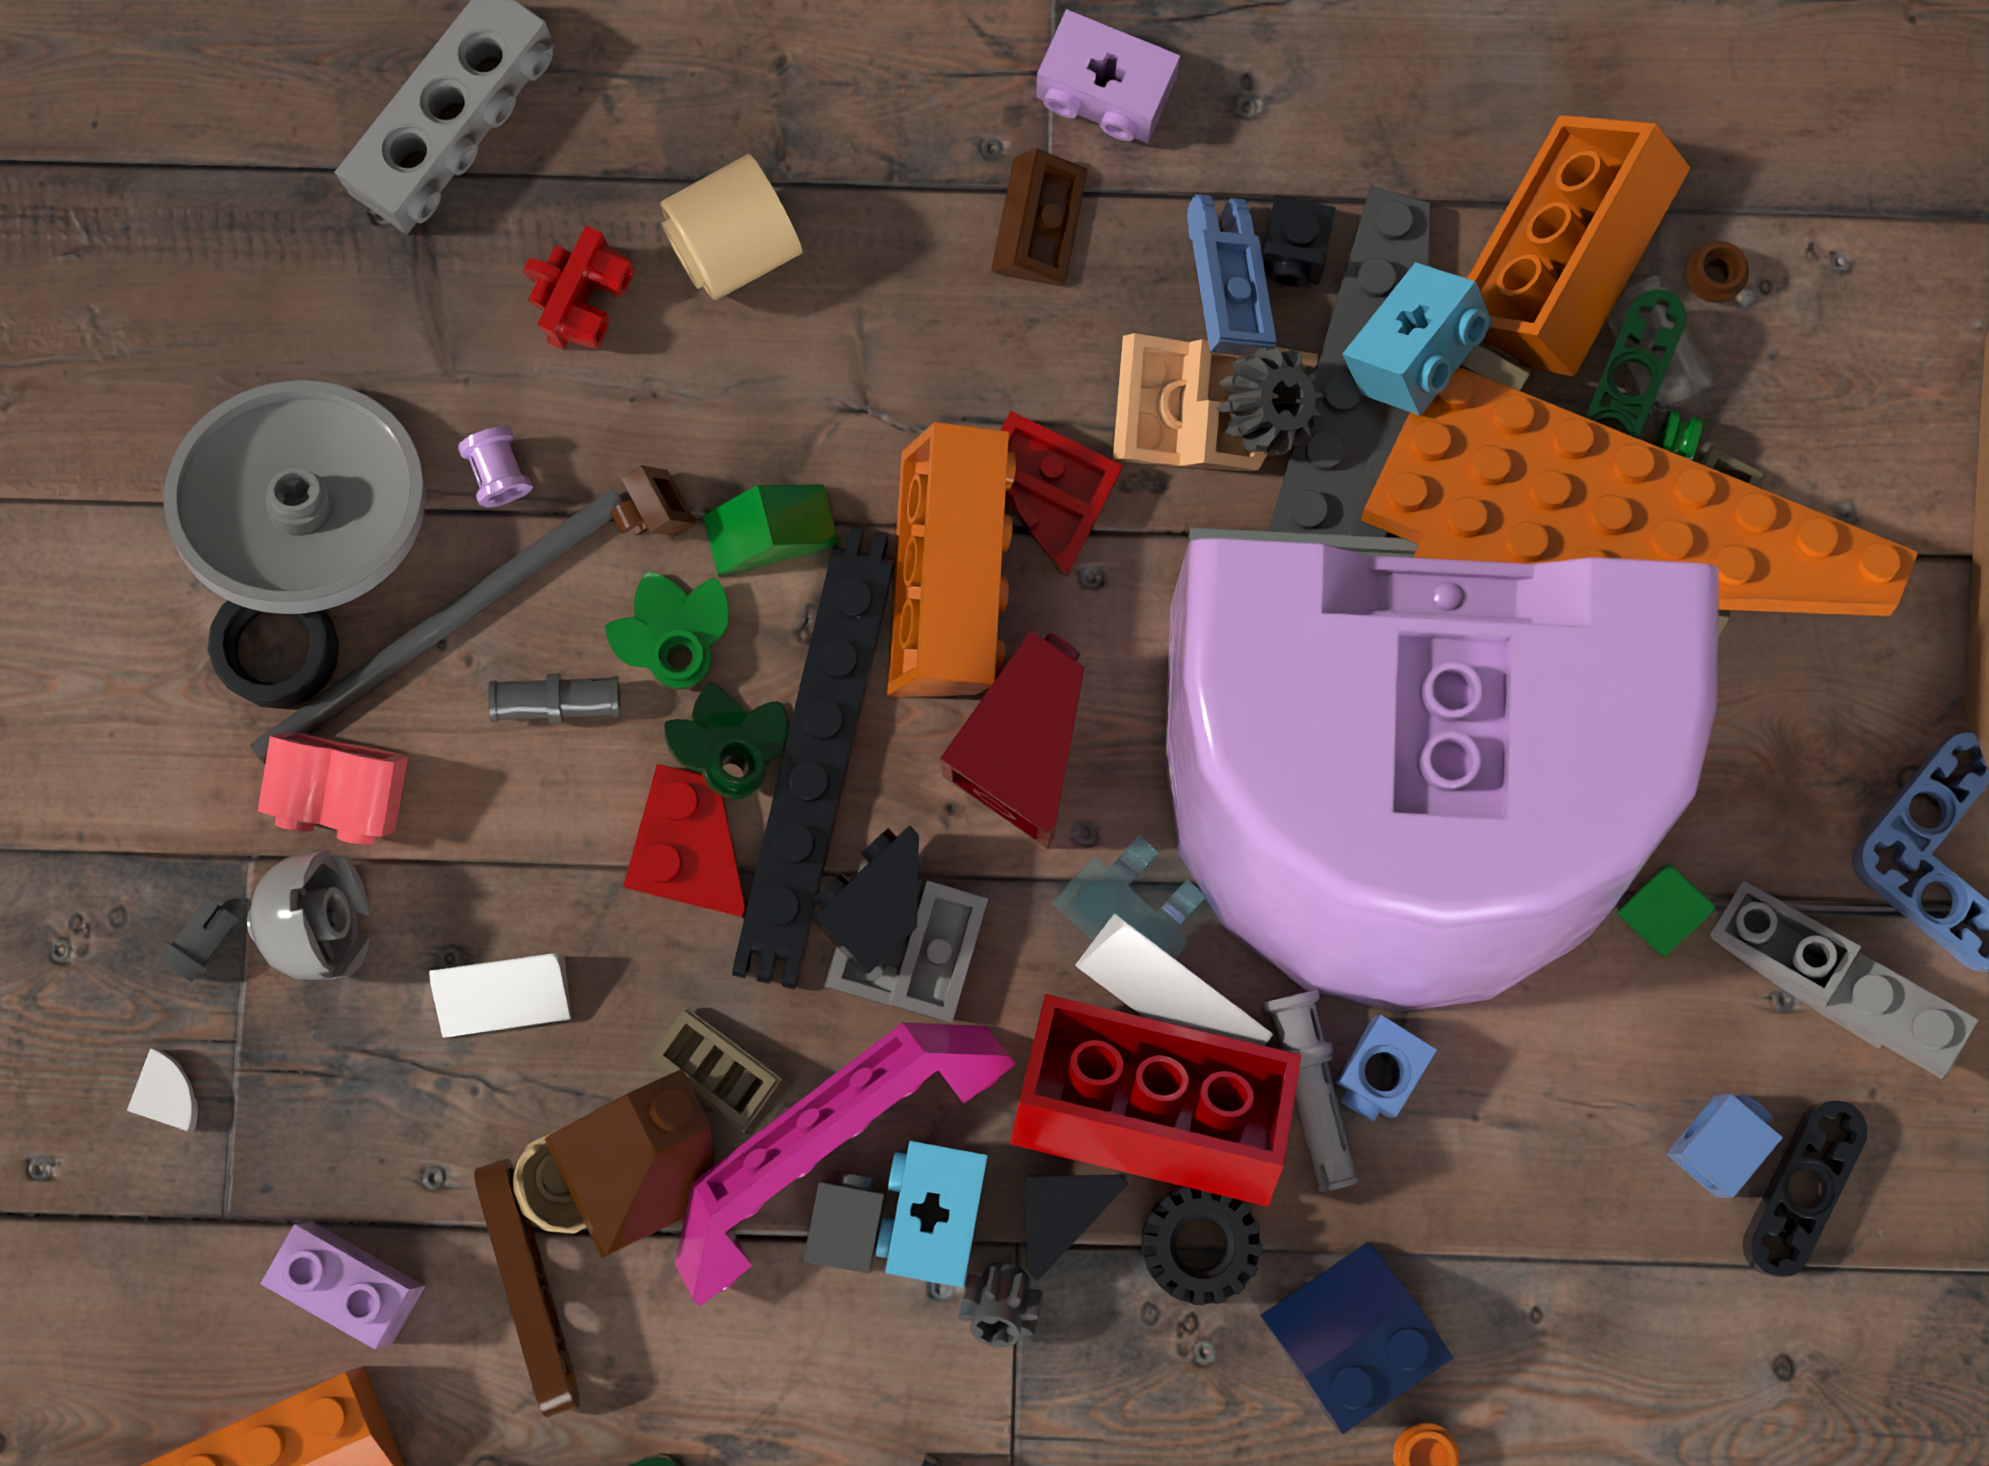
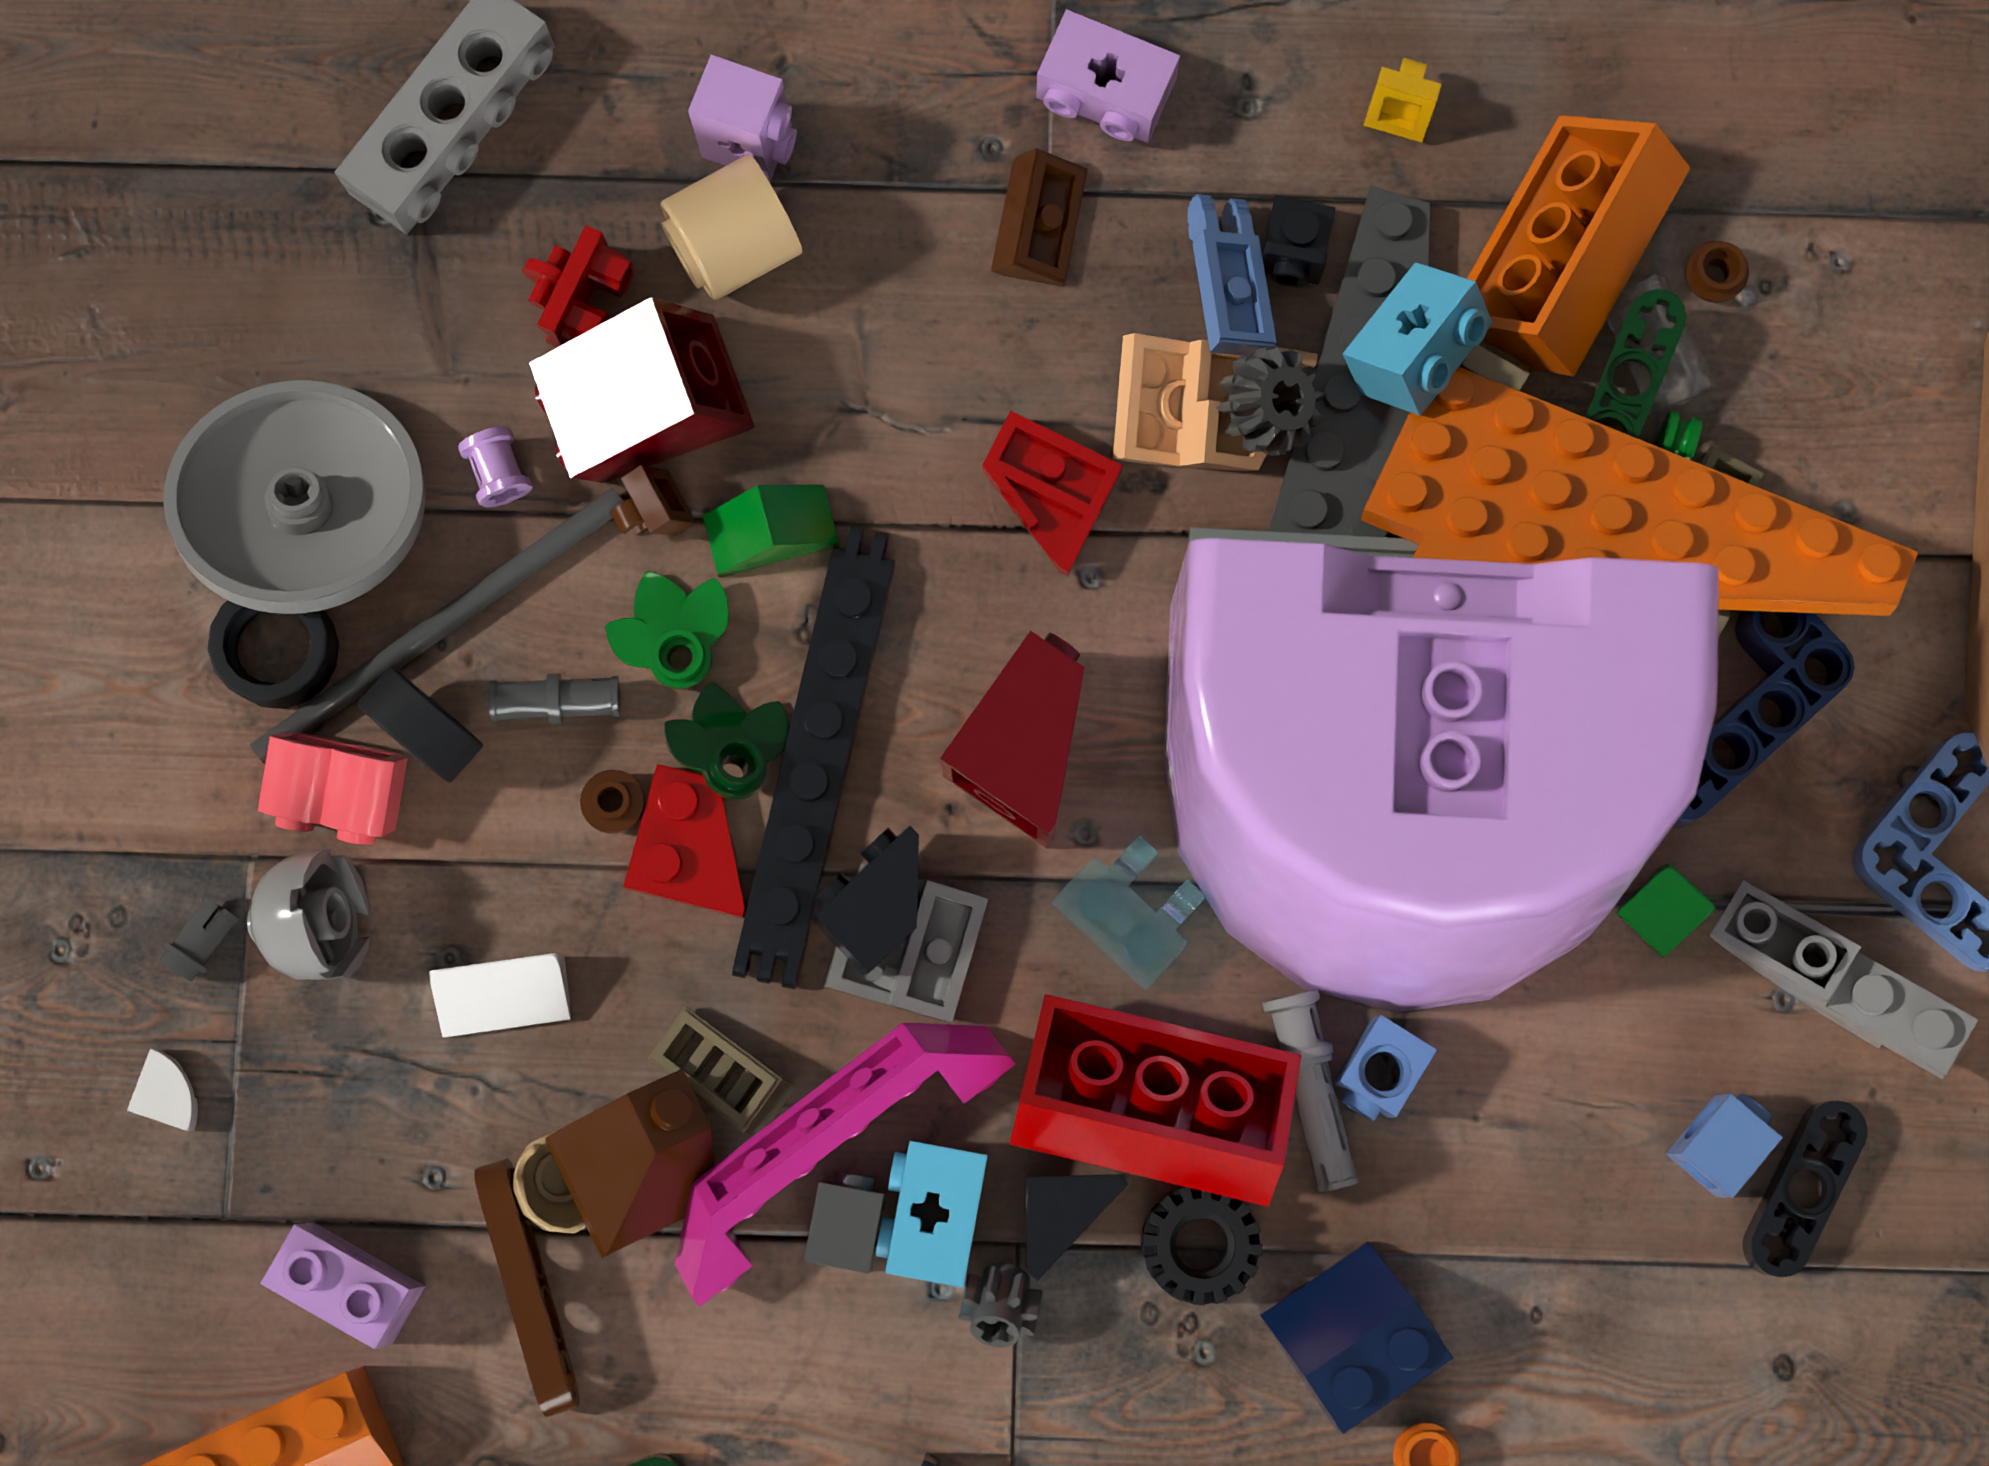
(420, 724): none -> black tyre
(626, 815): none -> reddish brown plate
(639, 391): none -> slope
(742, 114): none -> lavender brick
(950, 562): orange slope -> none
(1162, 986): white slope -> none
(1403, 101): none -> yellow tile
(1783, 684): none -> dark blue beam

